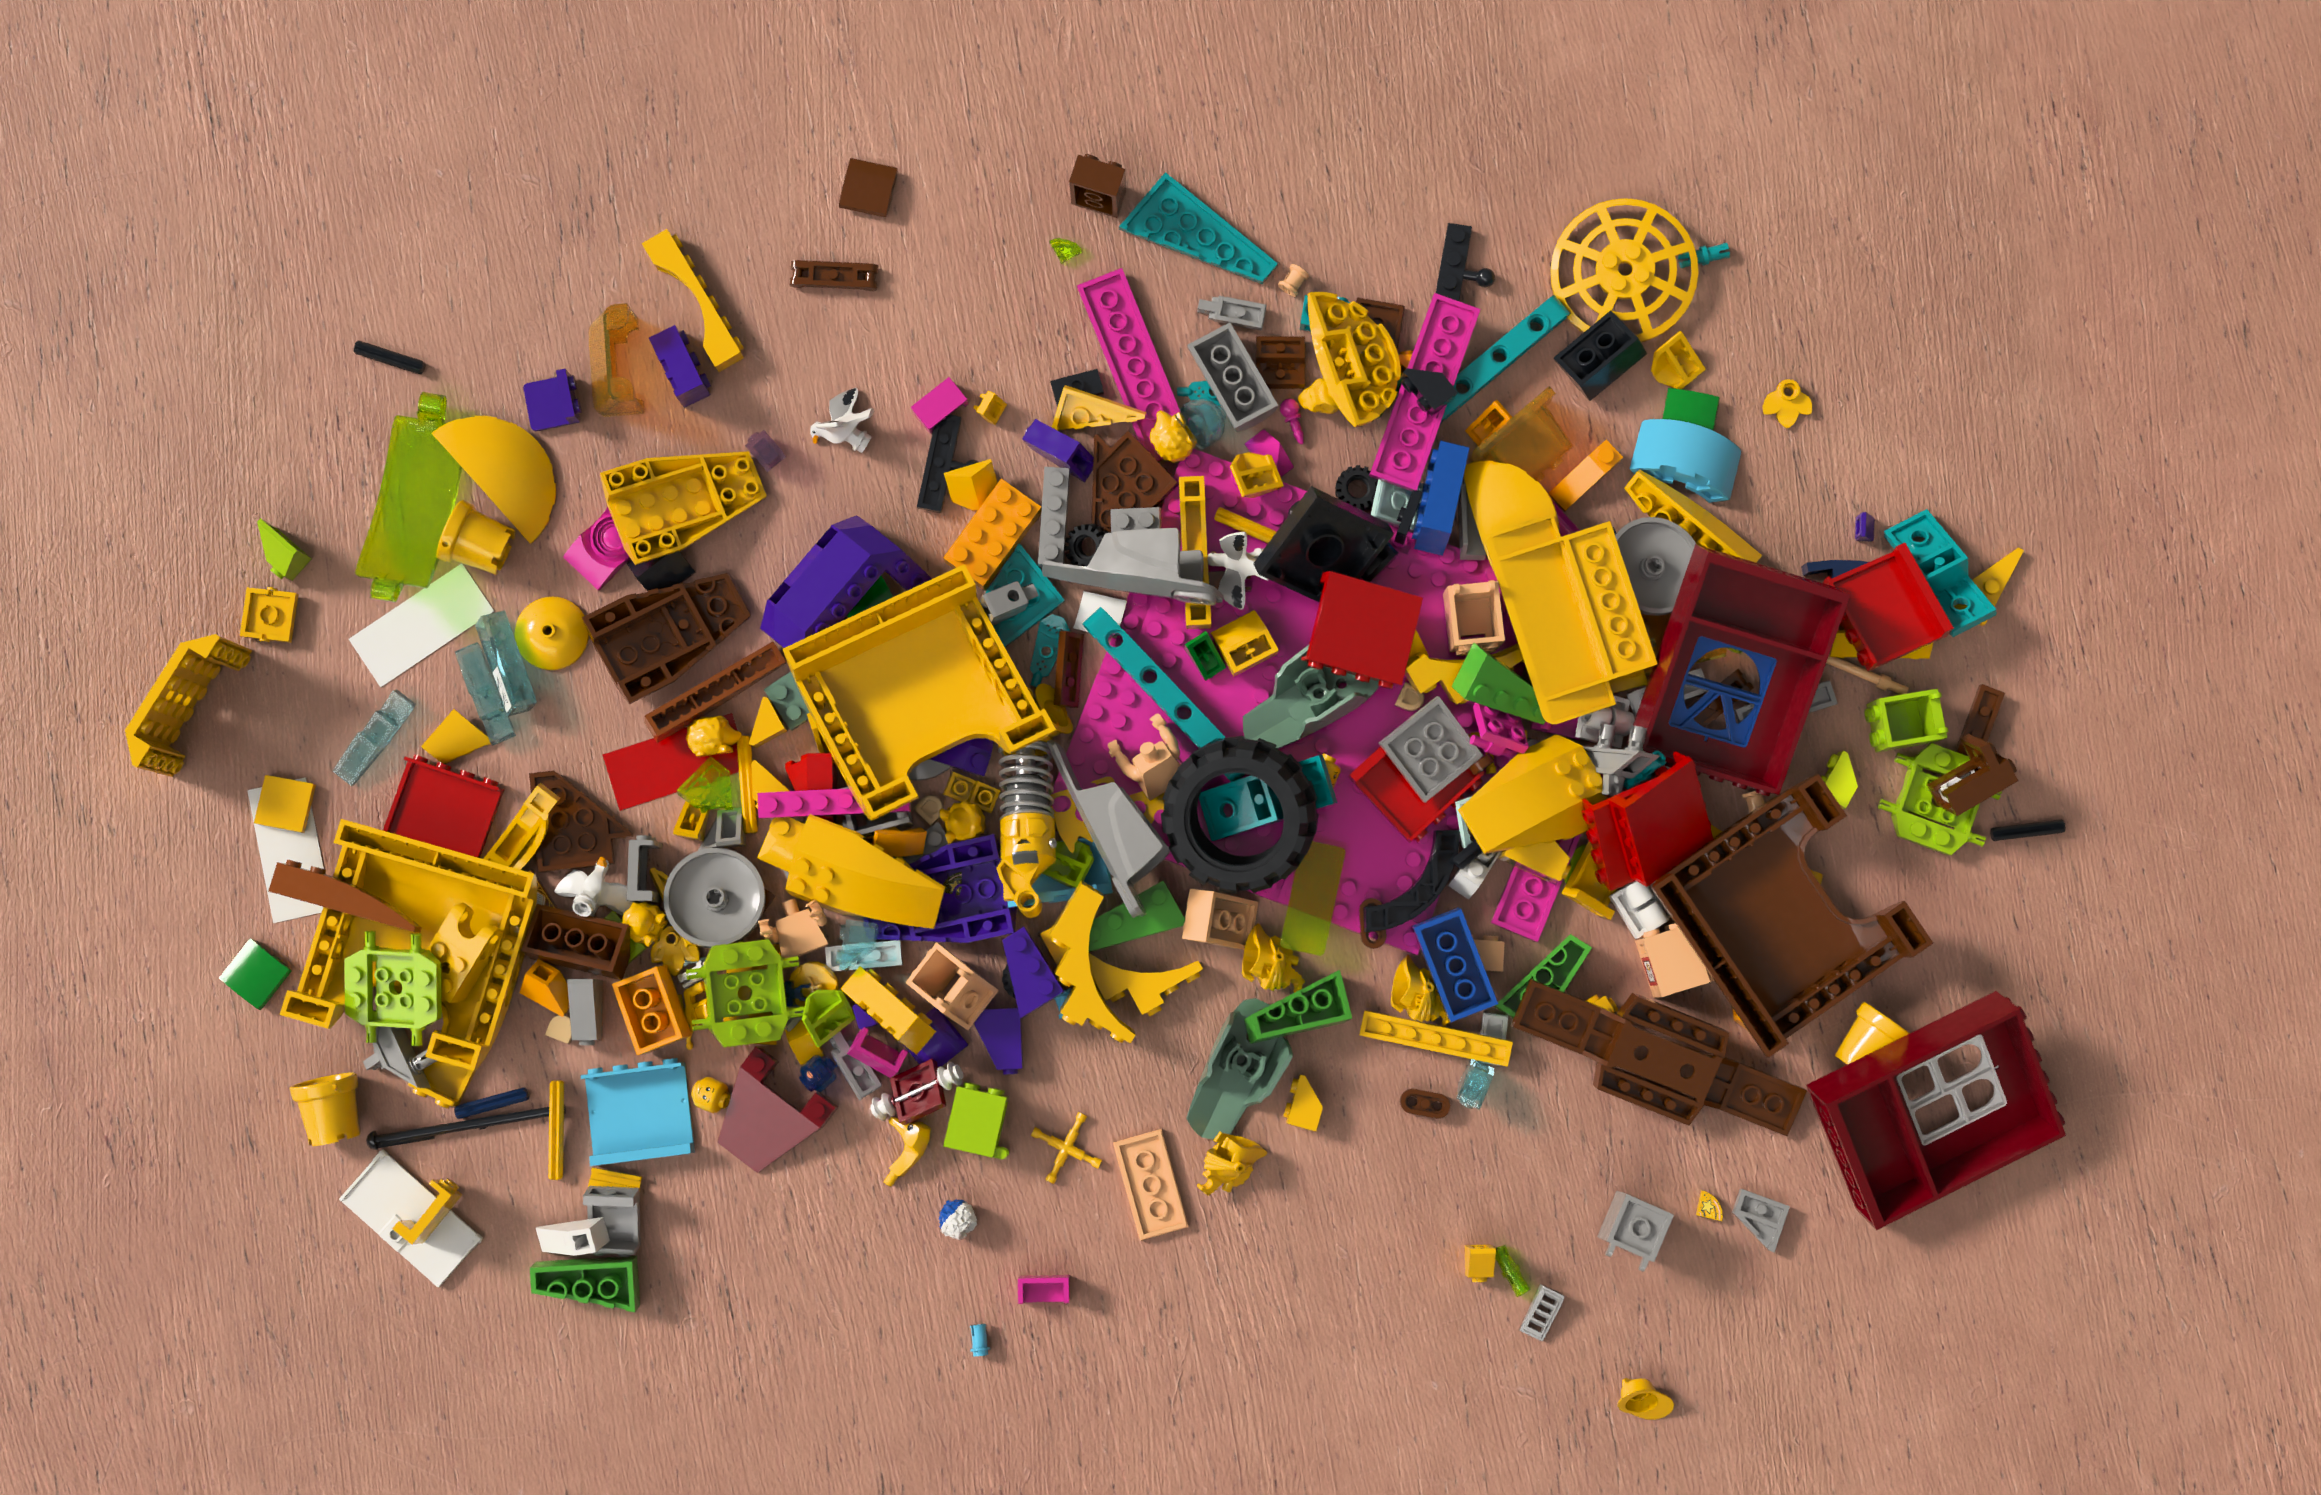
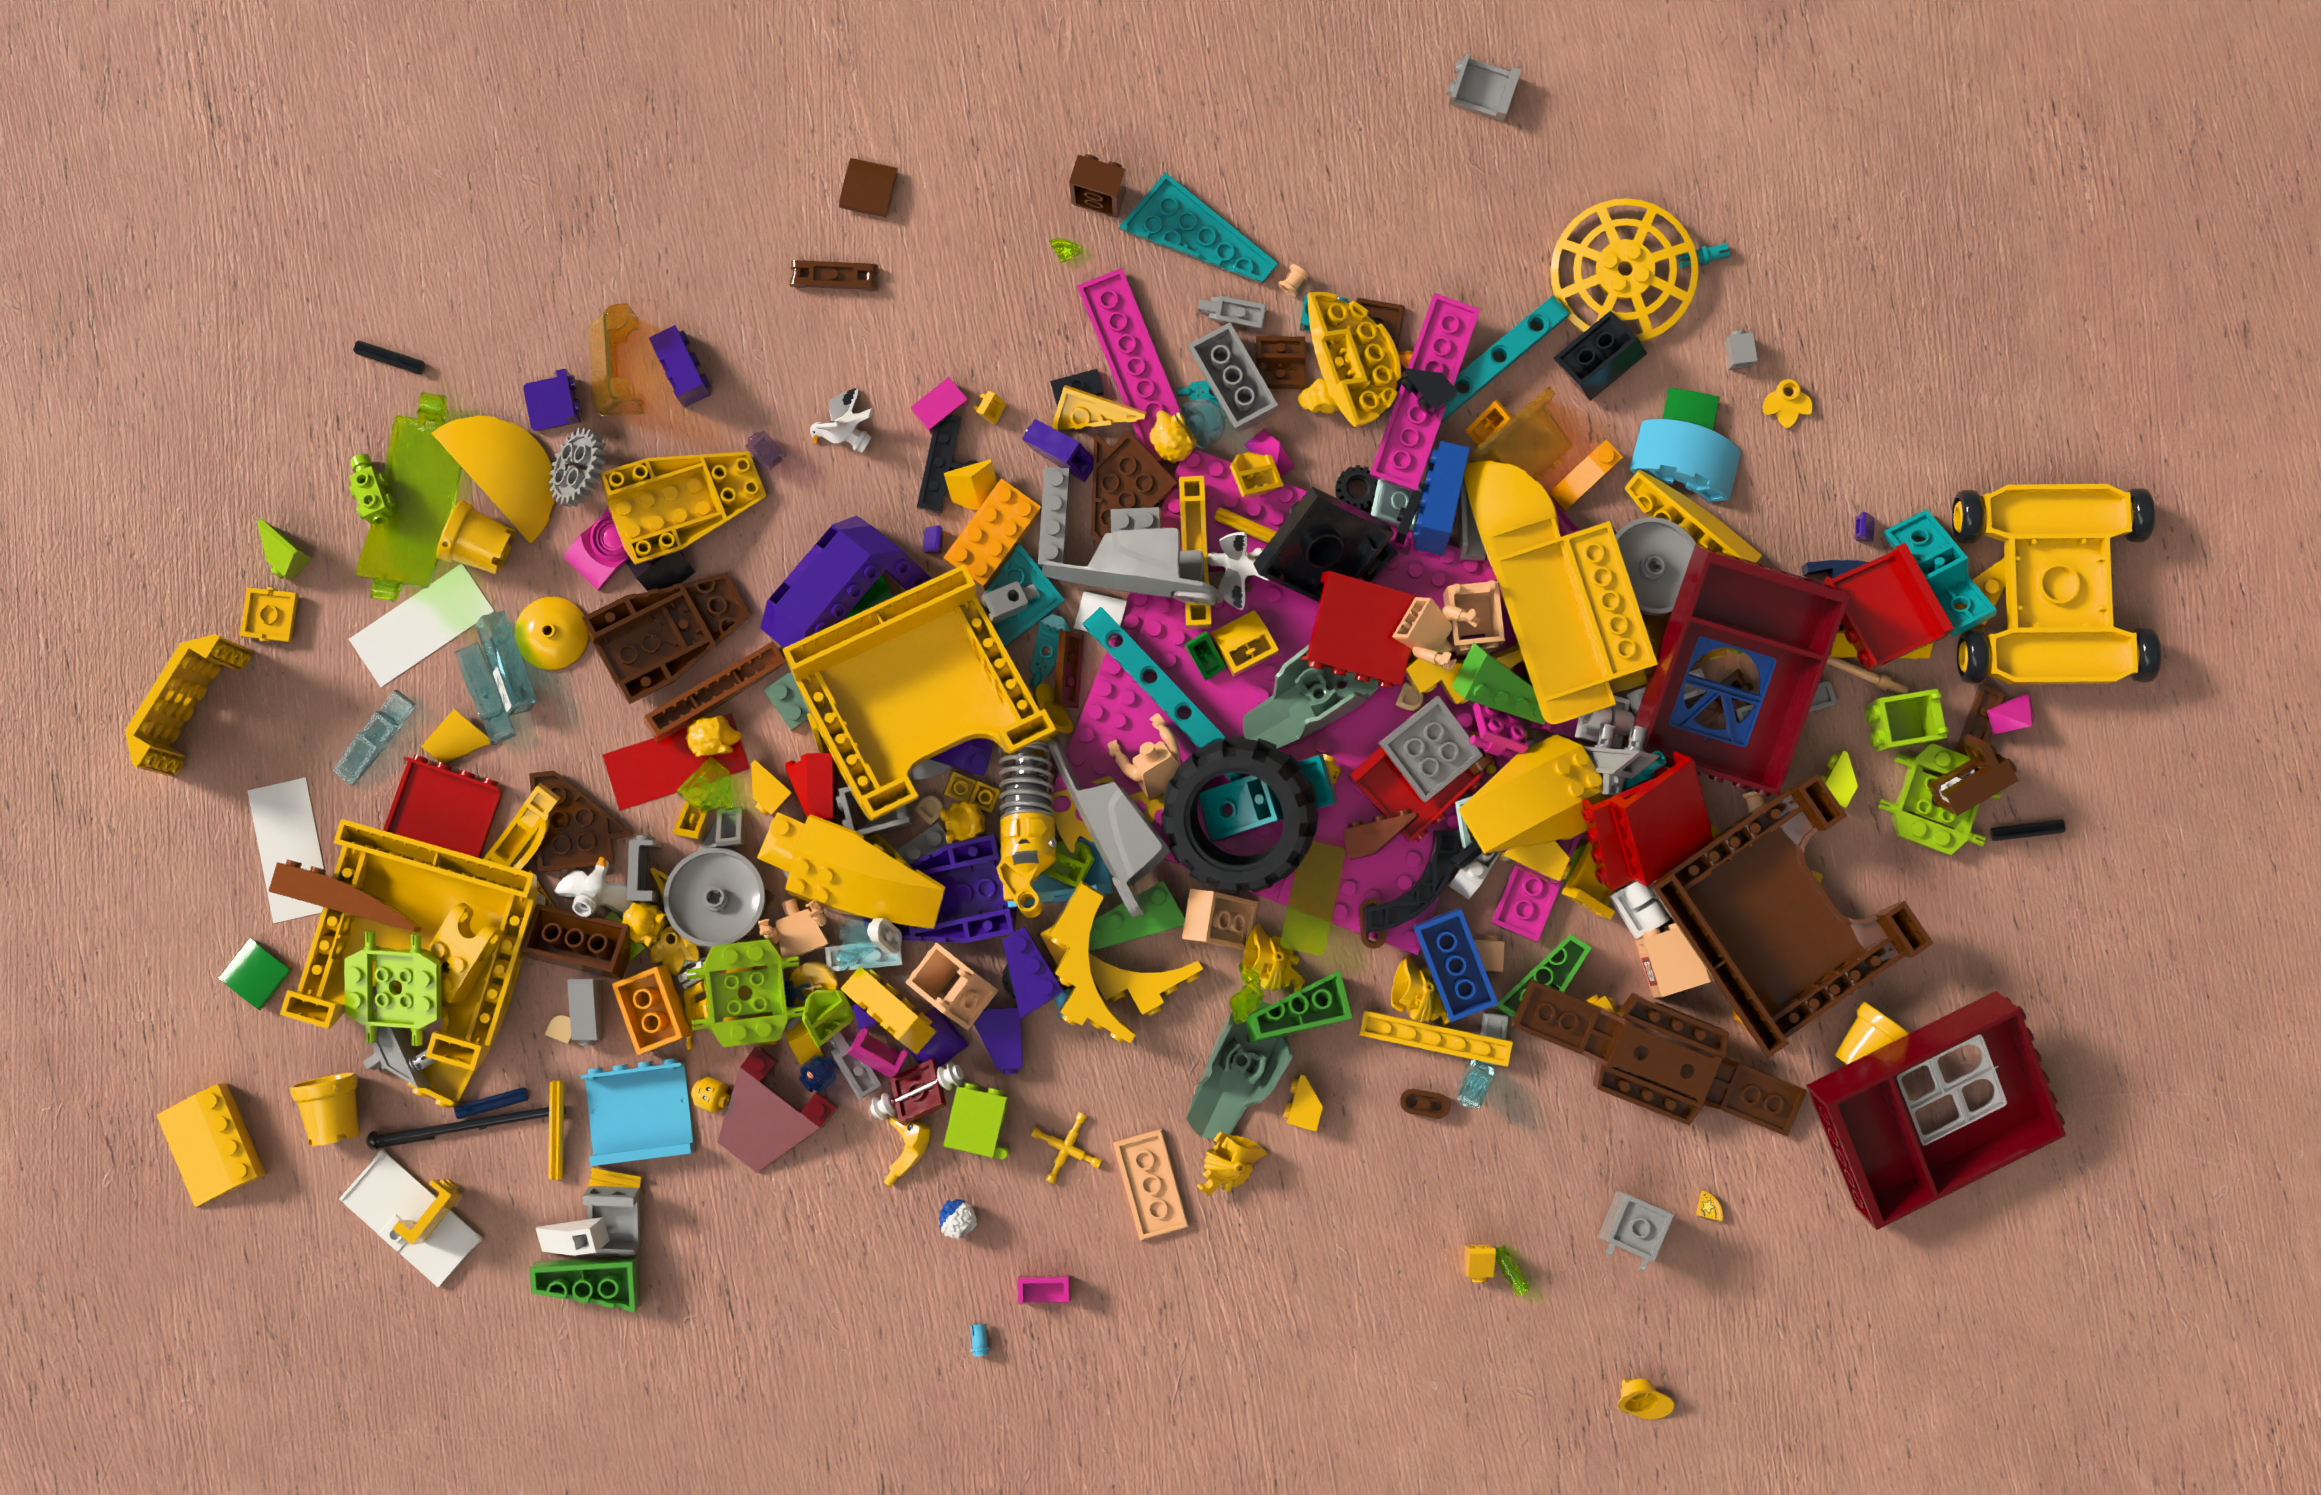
(211, 1144): none -> yellow slope
(284, 803): yellow tile -> none
(369, 485): none -> lime brick
(546, 987): light orange slope -> none
(573, 484): none -> light grey gear
(667, 258): yellow arch -> none
(745, 774): yellow axle -> none
(767, 724): yellow slope -> none
(811, 802): dark pink plate -> none
(885, 935): none -> white plate
(901, 843): light orange slope -> none
(933, 540): none -> dark purple slope
(953, 881): clear neon green tile -> none
(1075, 542): black tyre -> none
(1246, 1000): none -> clear neon green piece
(1289, 408): dark pink bar -> none
(1373, 837): none -> copper slope
(1427, 629): none -> light nougat torso
(1454, 262): black plate -> none
(1483, 88): none -> light grey panel
(1554, 1308): light grey slope -> none
(1676, 362): yellow slope -> none
(1740, 350): none -> light grey brick
(1761, 1217): light grey wing -> none
(2012, 714): none -> dark pink slope
(2057, 584): none -> yellow piece

